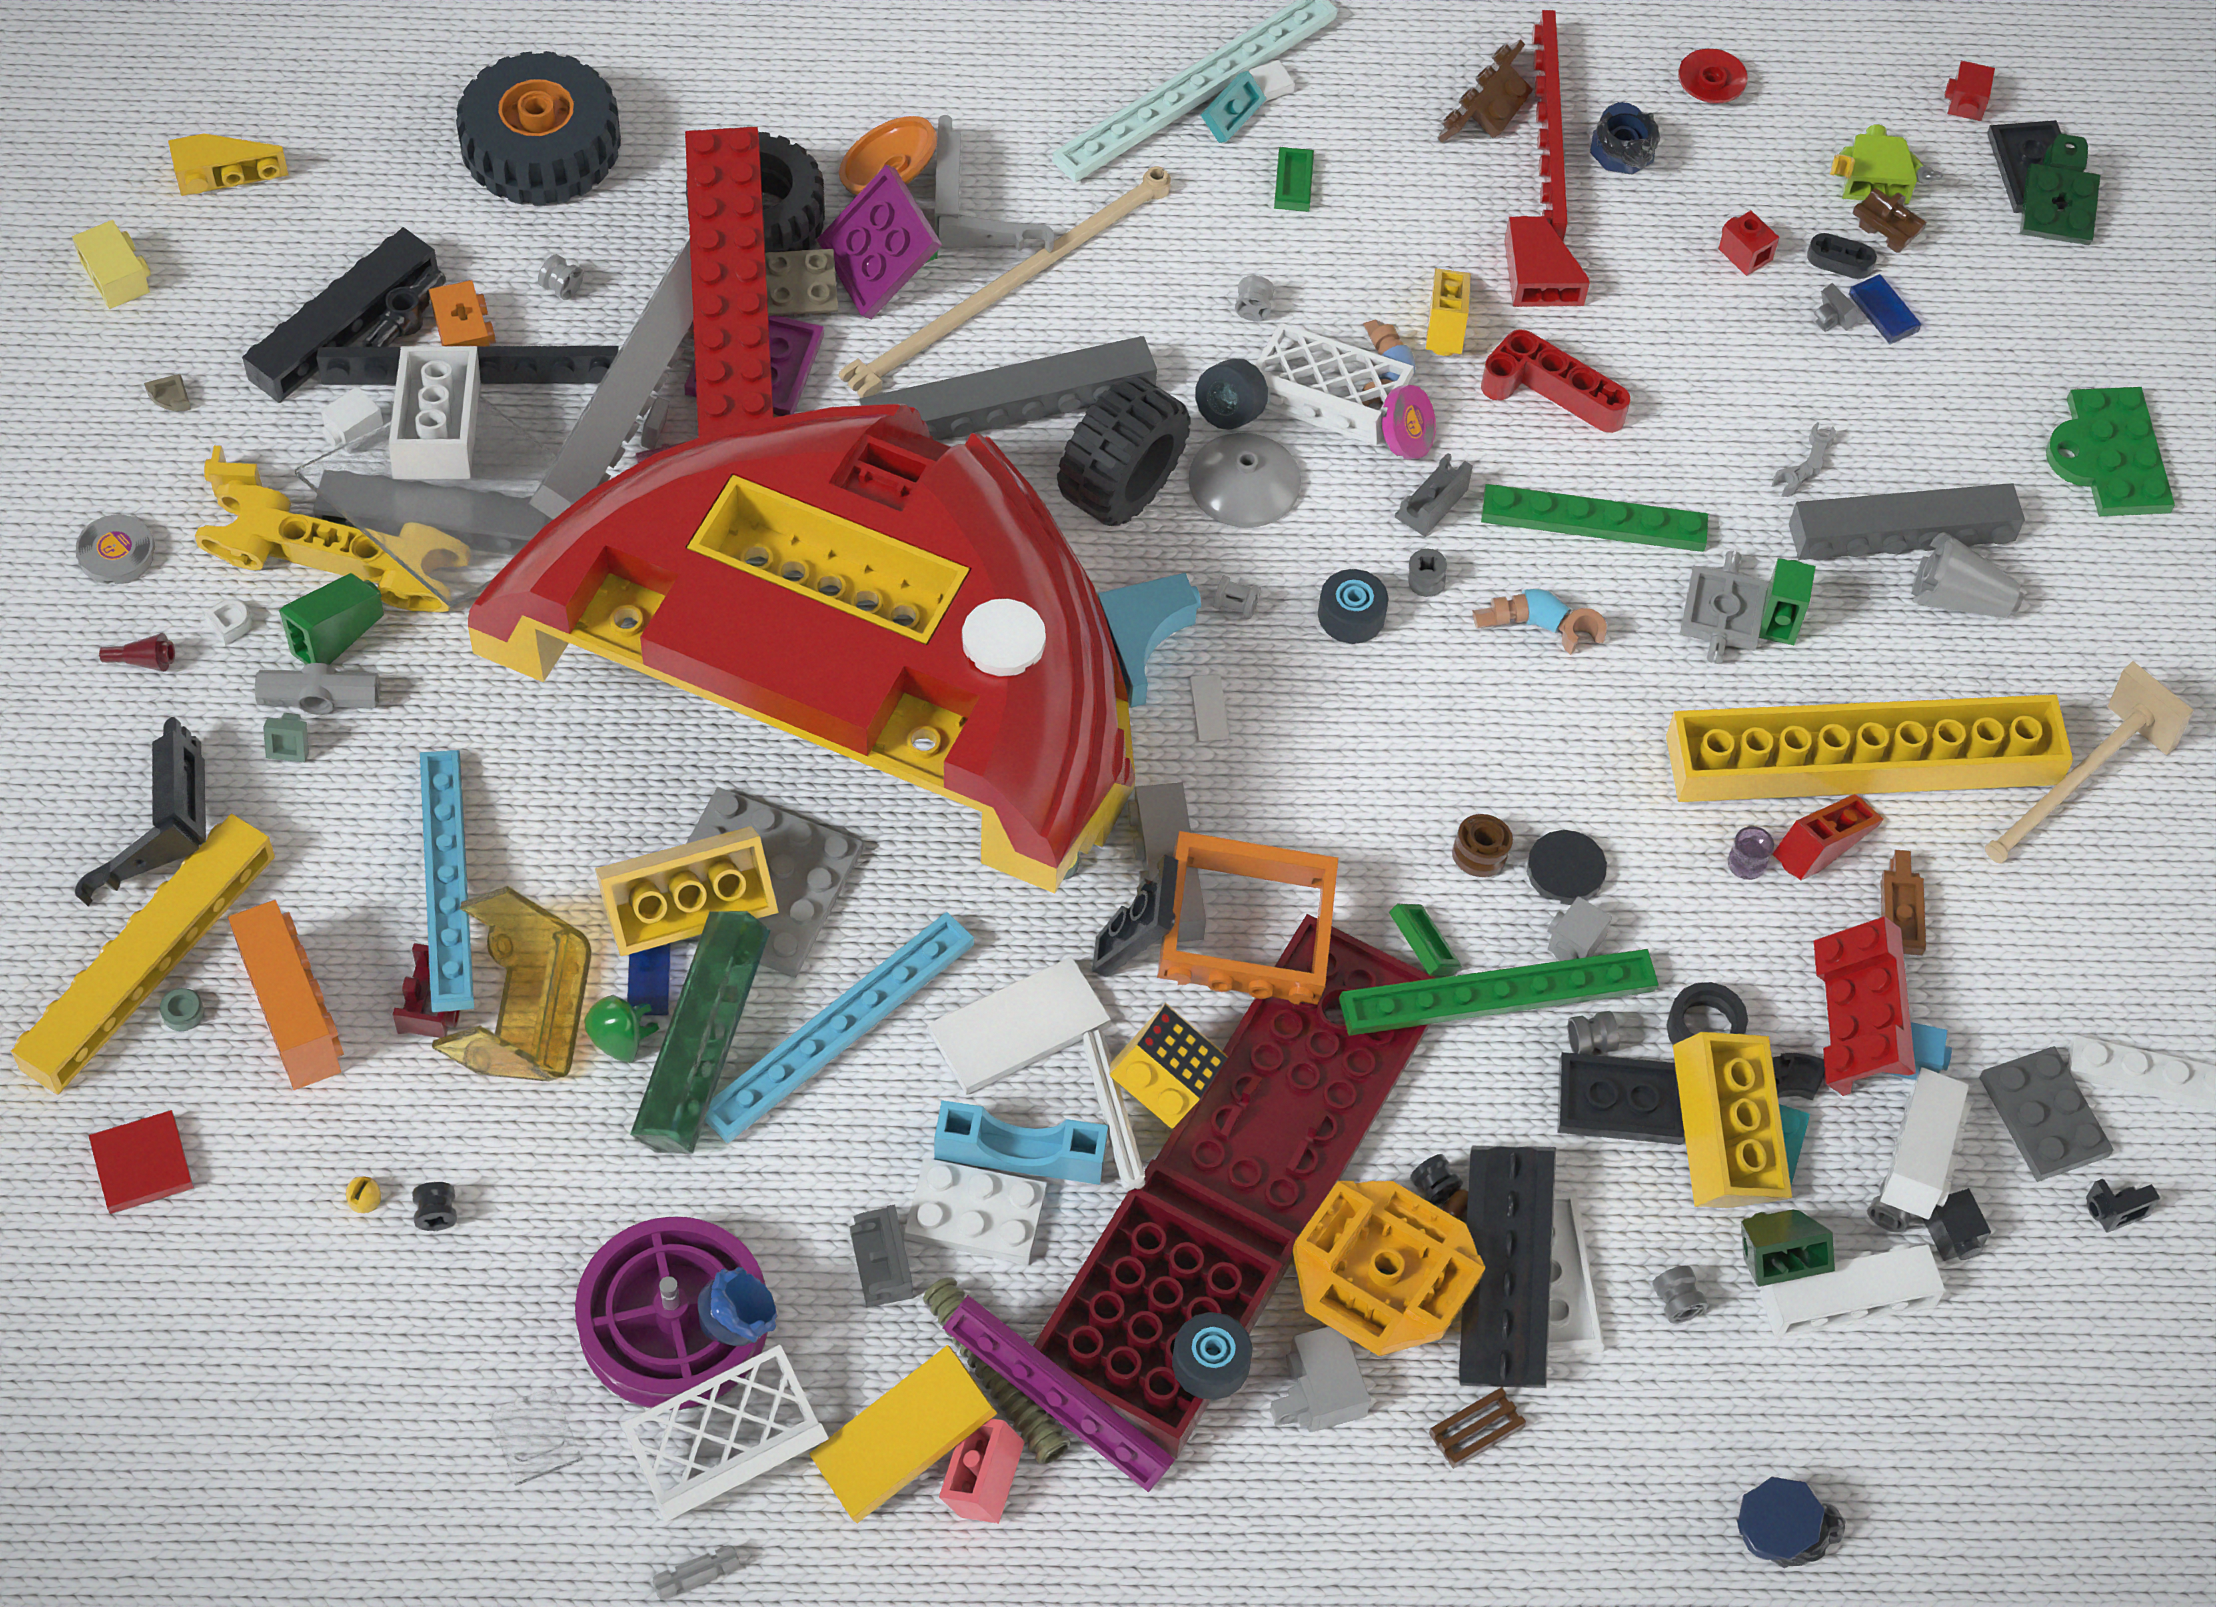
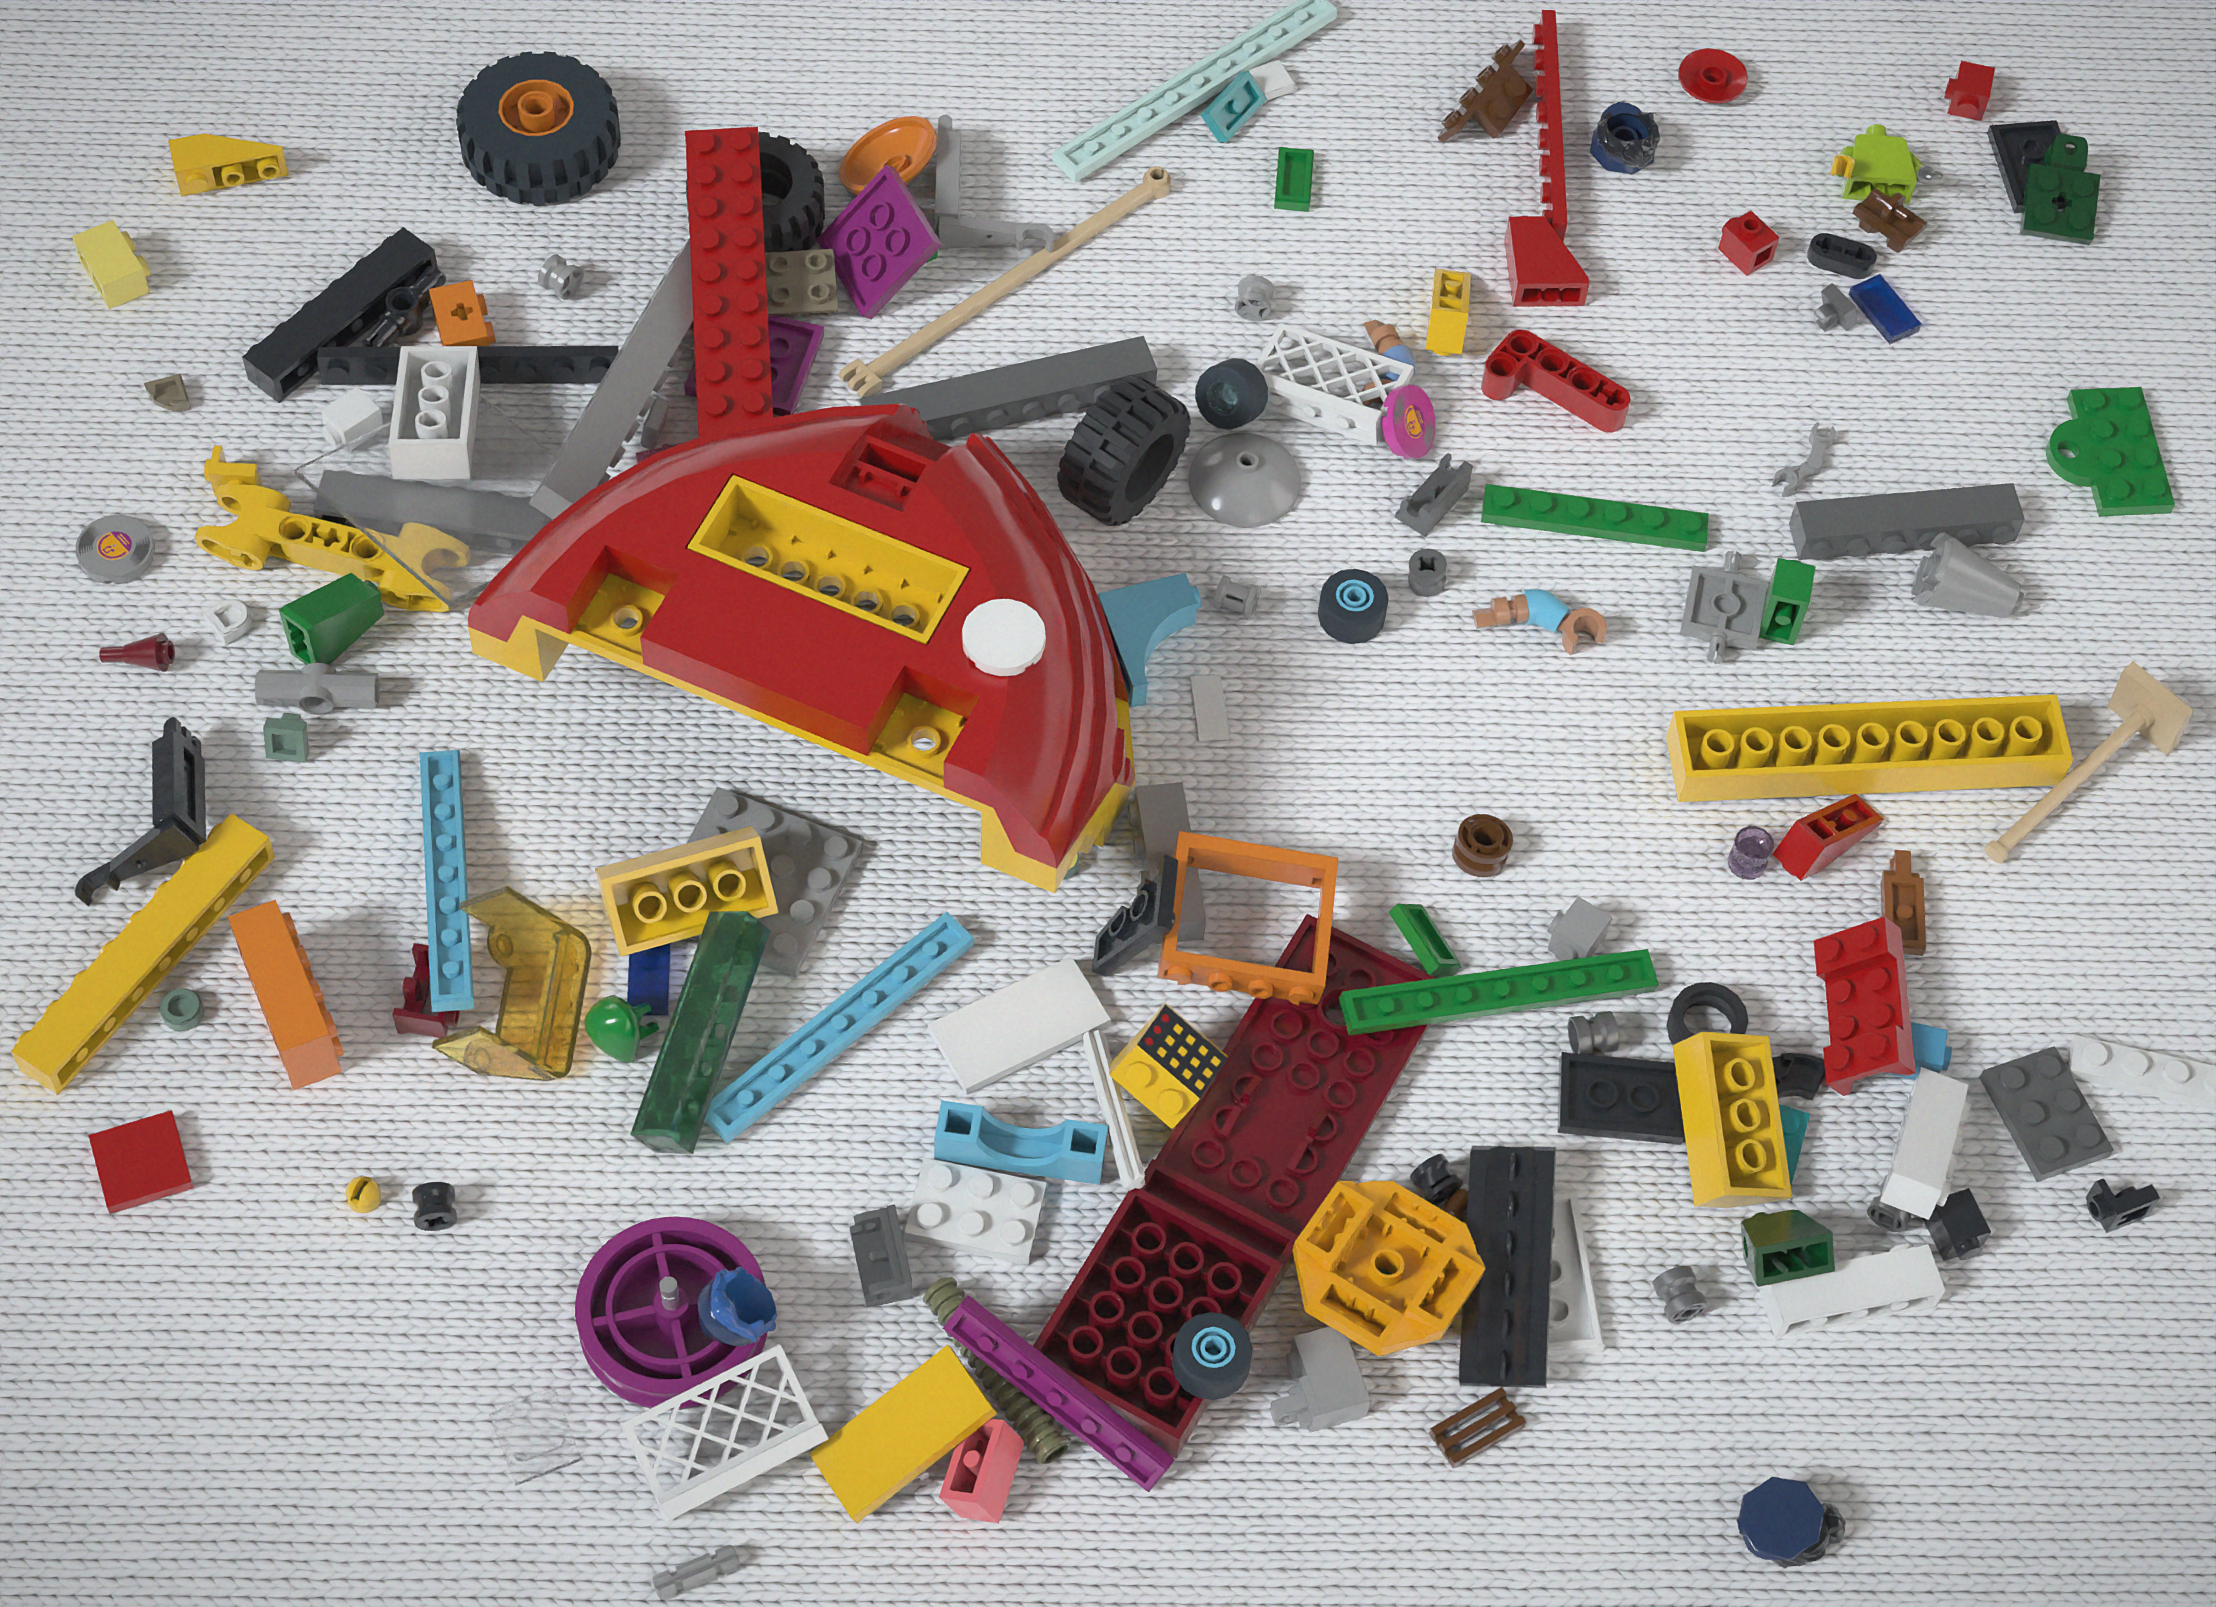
(1566, 866): black tile -> none

